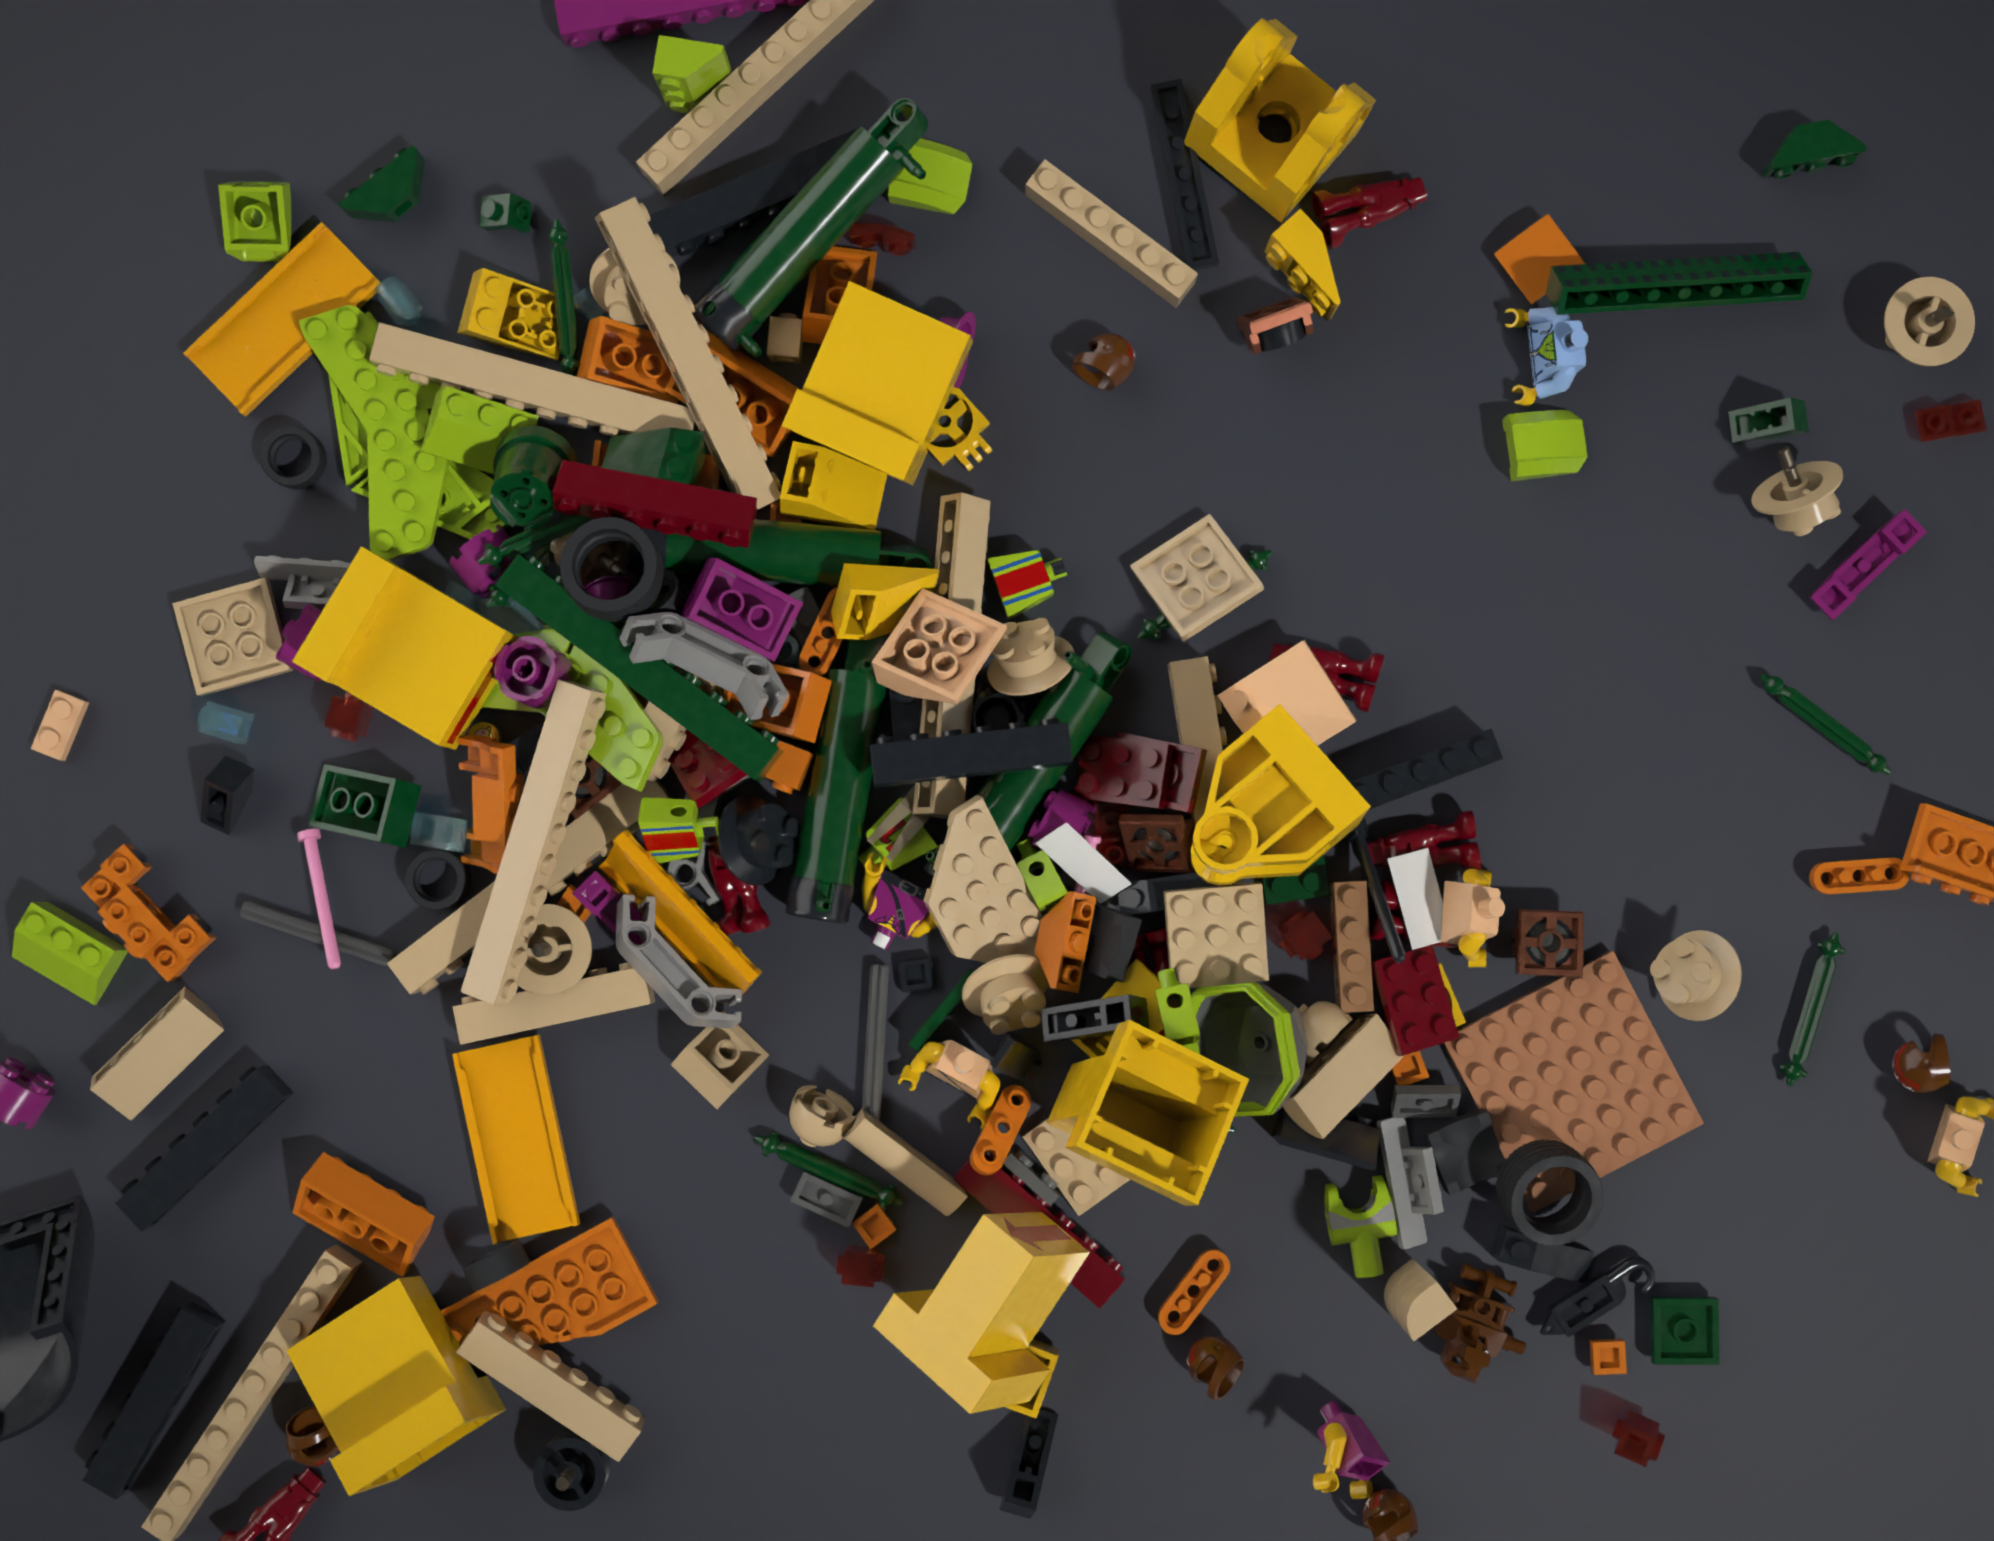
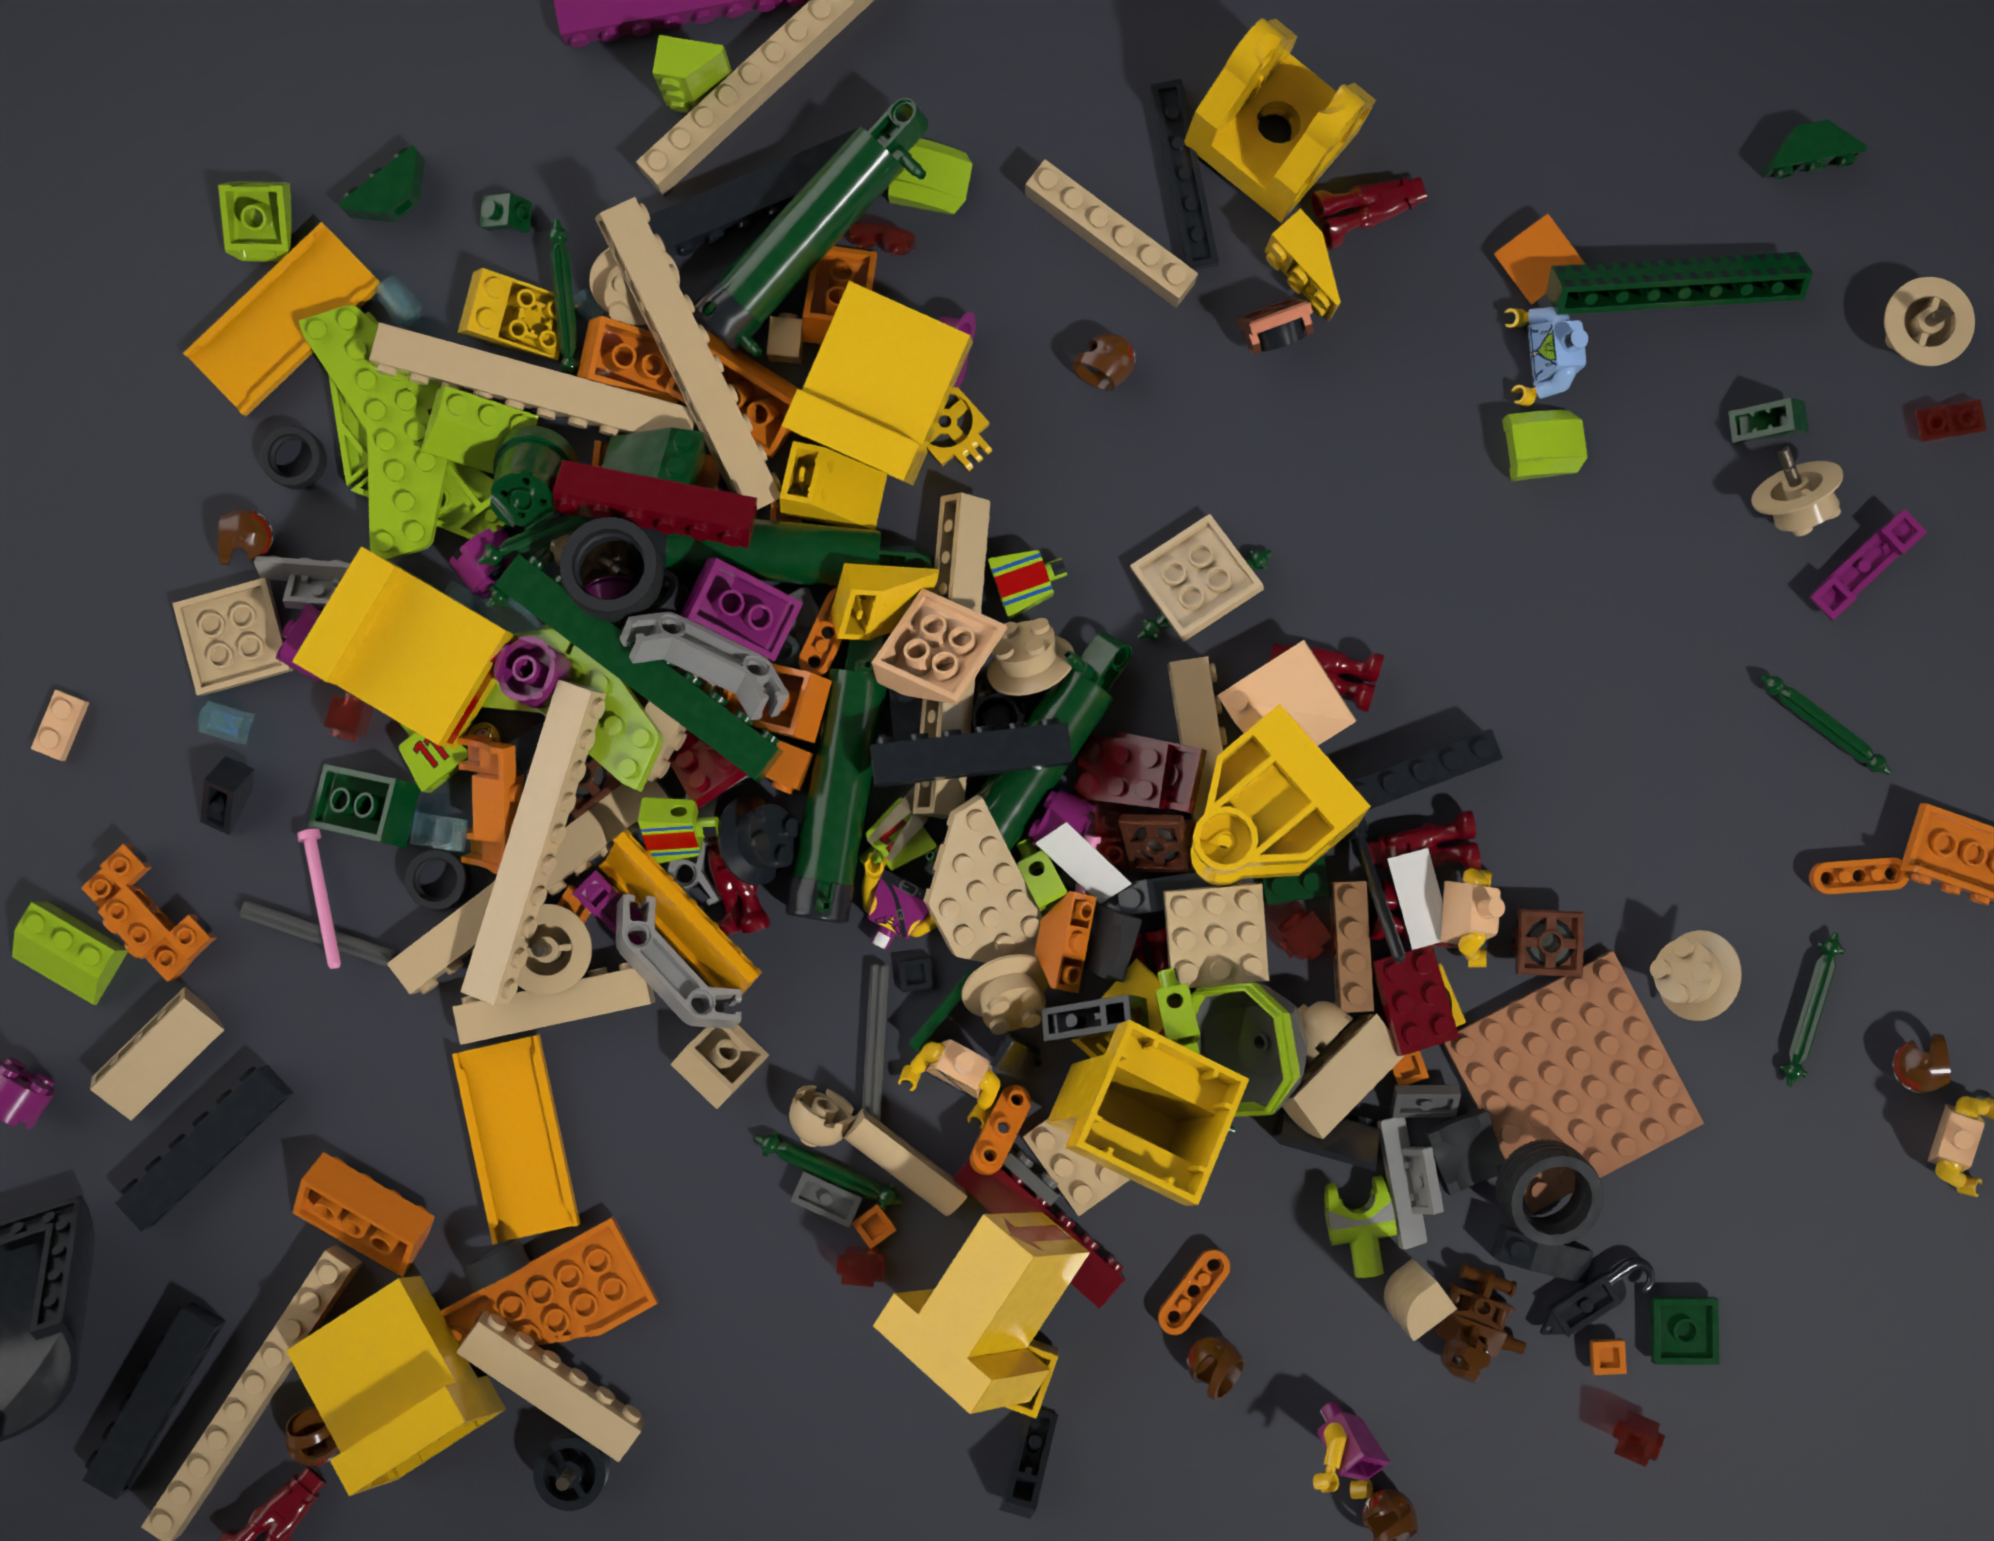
(245, 530): none -> reddish brown helmet
(429, 762): none -> lime torso

